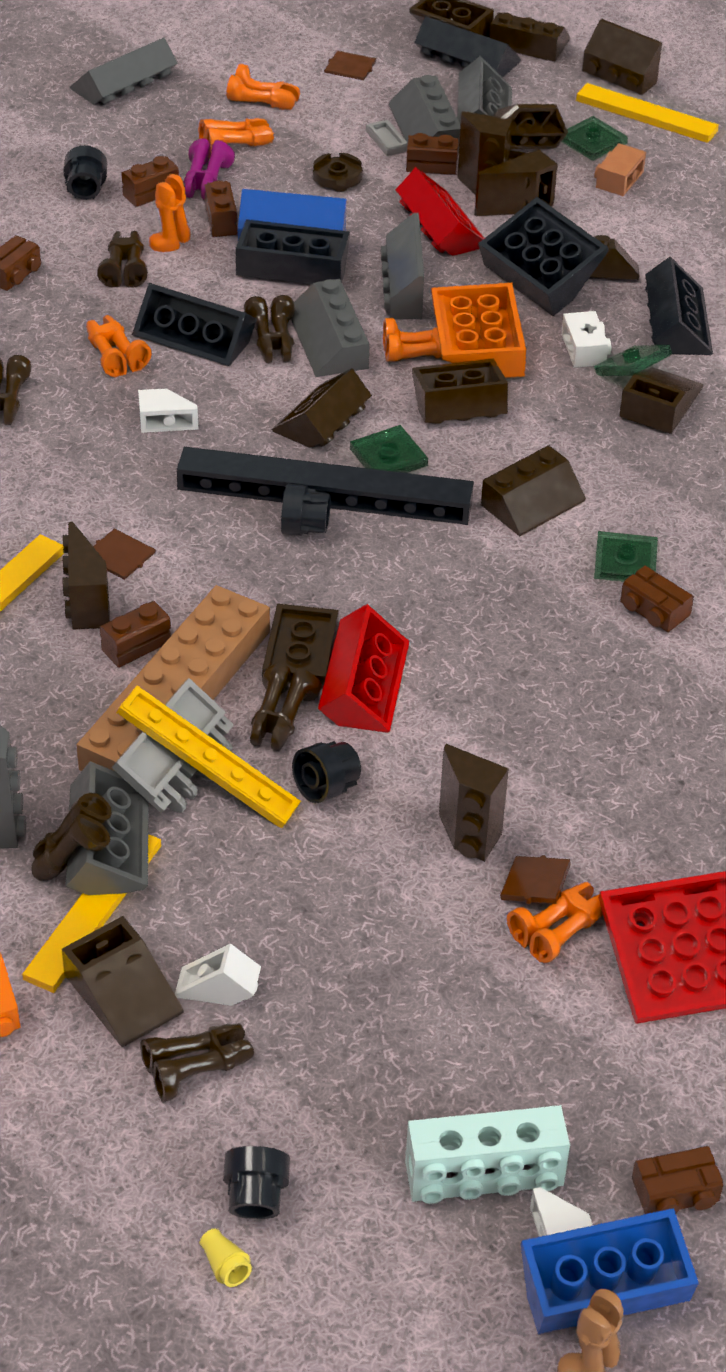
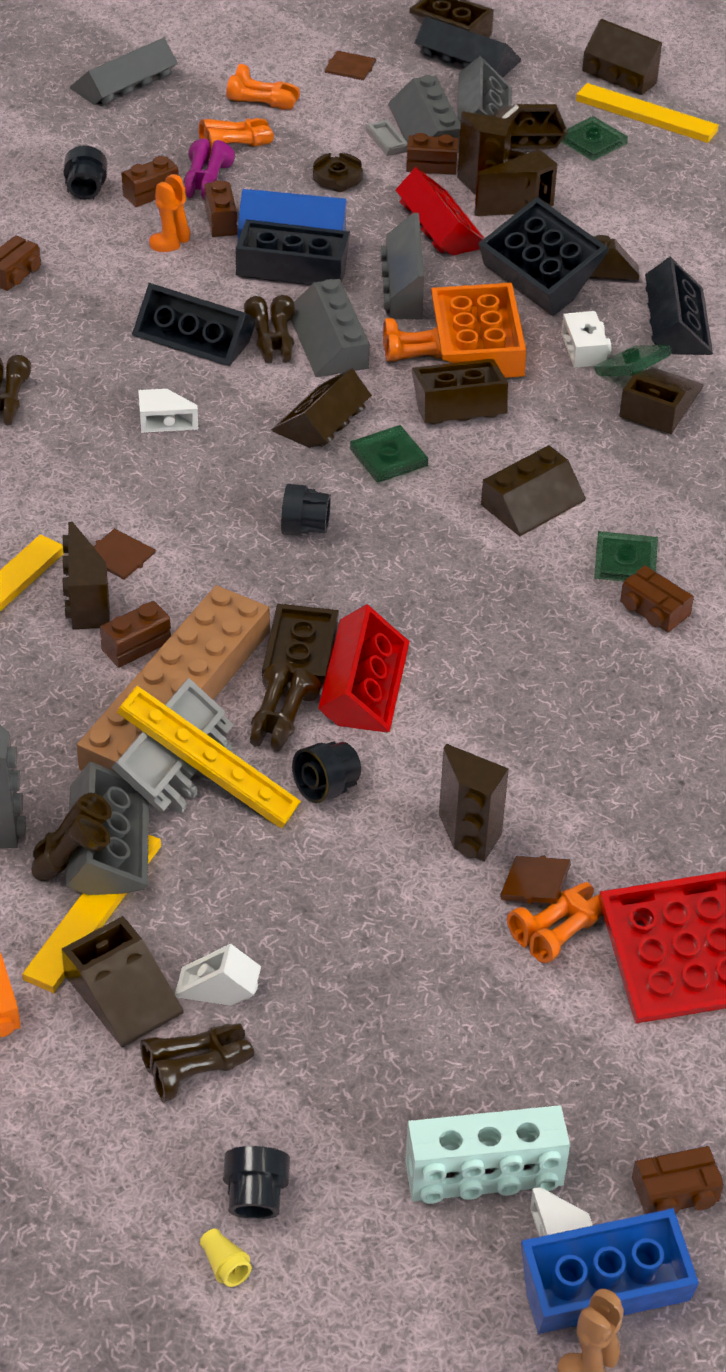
(115, 361): orange piece -> none
(120, 249): dark brown piece -> none
(349, 486): black brick -> none
(529, 36): dark brown slope -> none
(620, 169): nougat brick -> none

